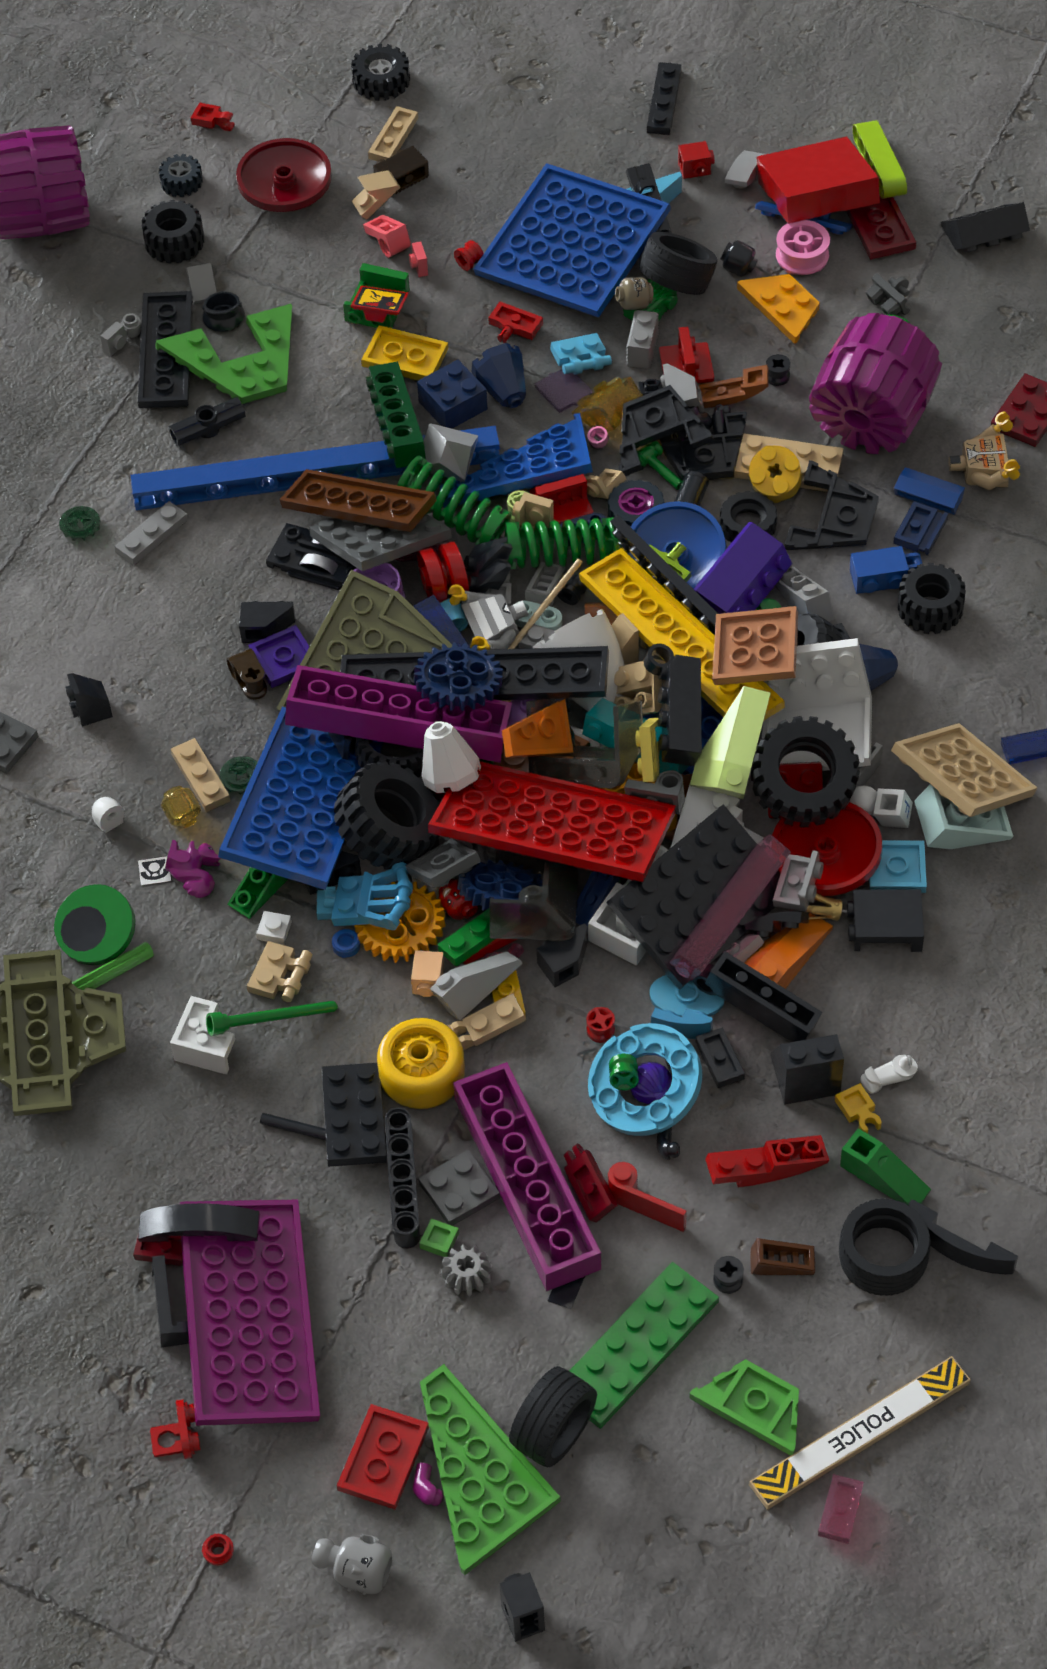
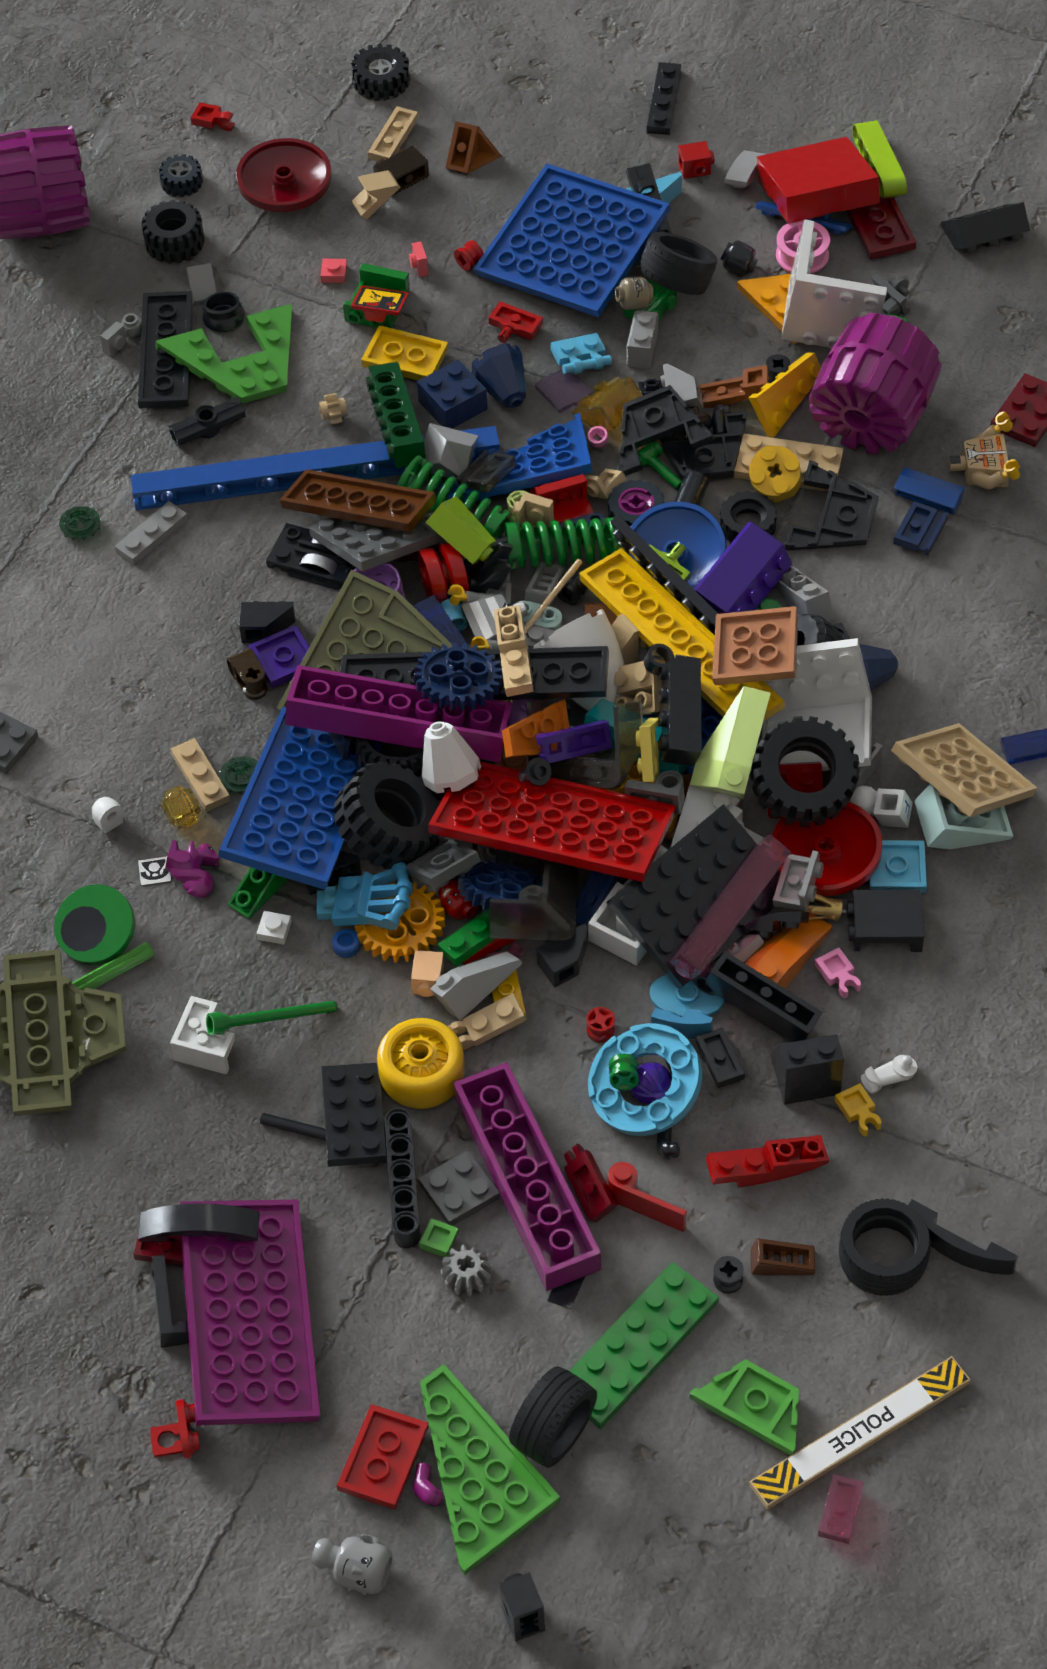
(88, 698): black slope -> none
(213, 1542): red plate -> none
(272, 968): tan plate -> none
(333, 270): none -> coral plate
(333, 408): none -> tan gear
(390, 234): coral plate -> none
(462, 530): none -> lime slope
(470, 148): none -> dark orange slope
(487, 471): none -> clear smoke plate
(513, 650): none -> tan slope
(536, 772): none -> black plate
(575, 741): none -> dark purple plate
(689, 356): red bracket -> none
(781, 397): none -> yellow wing
(821, 305): none -> white bracket
(838, 969): none -> bright pink plate
(881, 568): blue brick -> none
(881, 1168): green slope -> none
(931, 582): black tyre -> none

